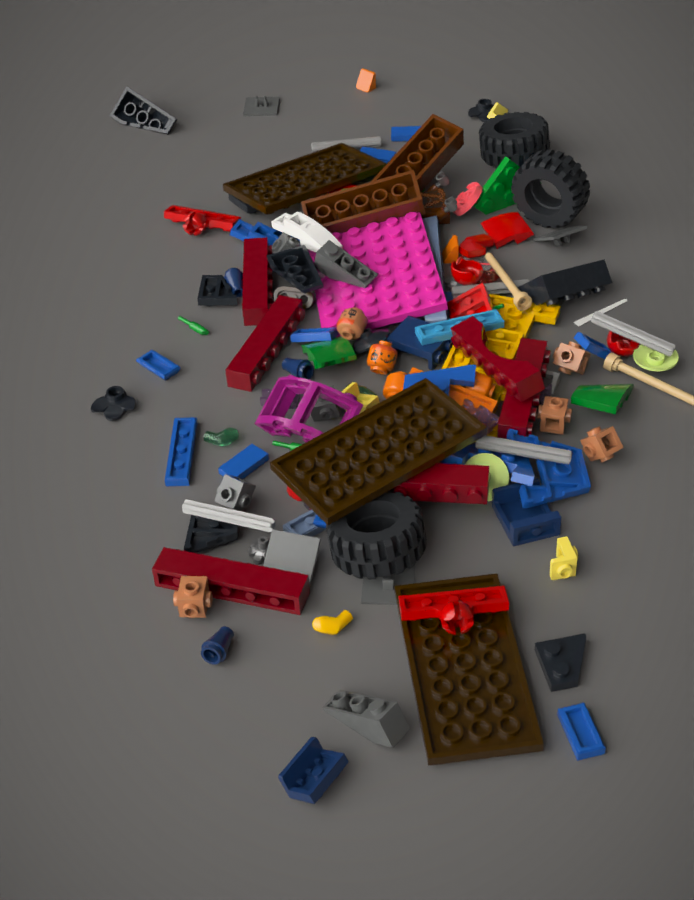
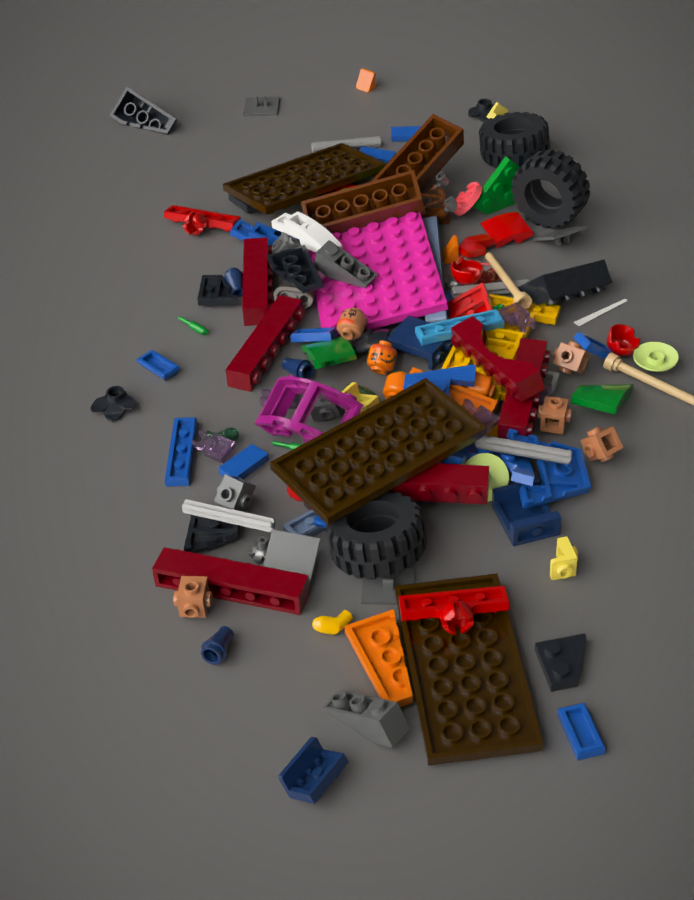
(216, 447): none -> clear purple plate
(381, 655): none -> orange wing
(517, 315): none -> plate
(633, 333): light grey axle -> none

